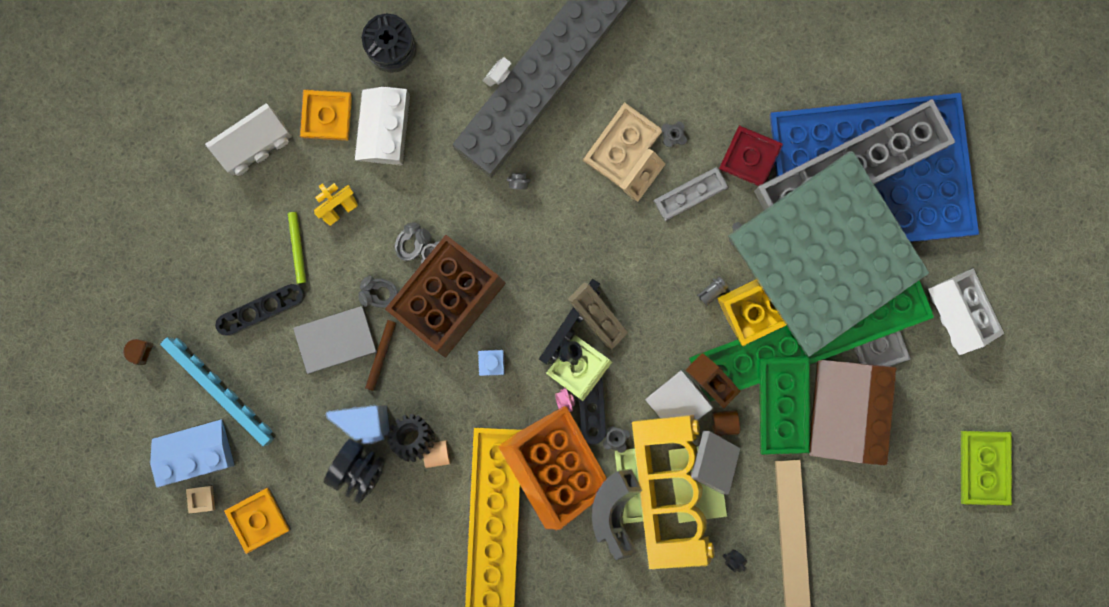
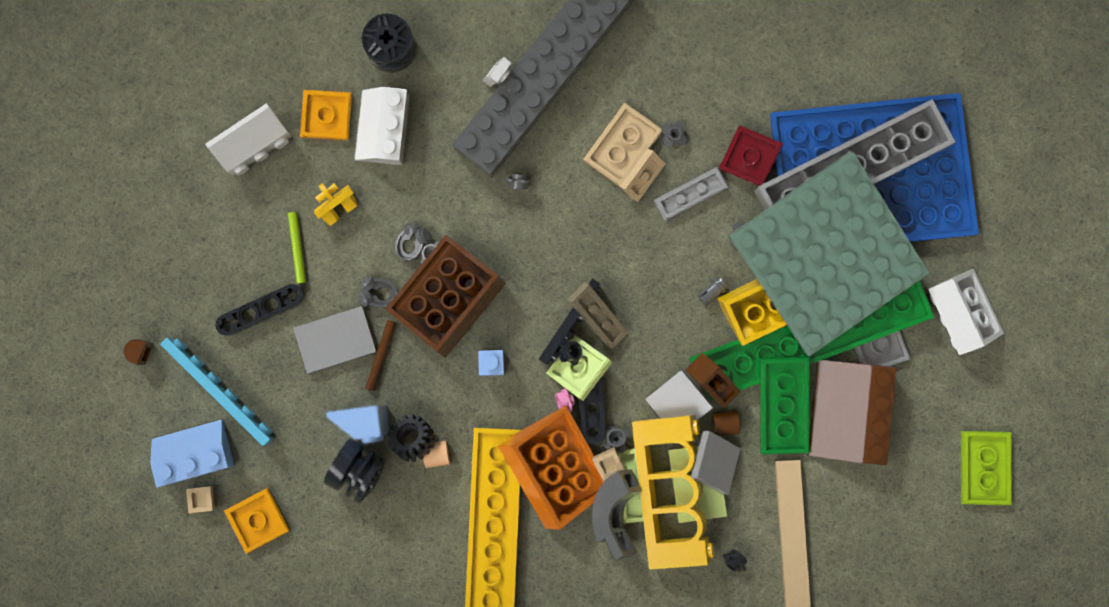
(608, 463): none -> tan plate

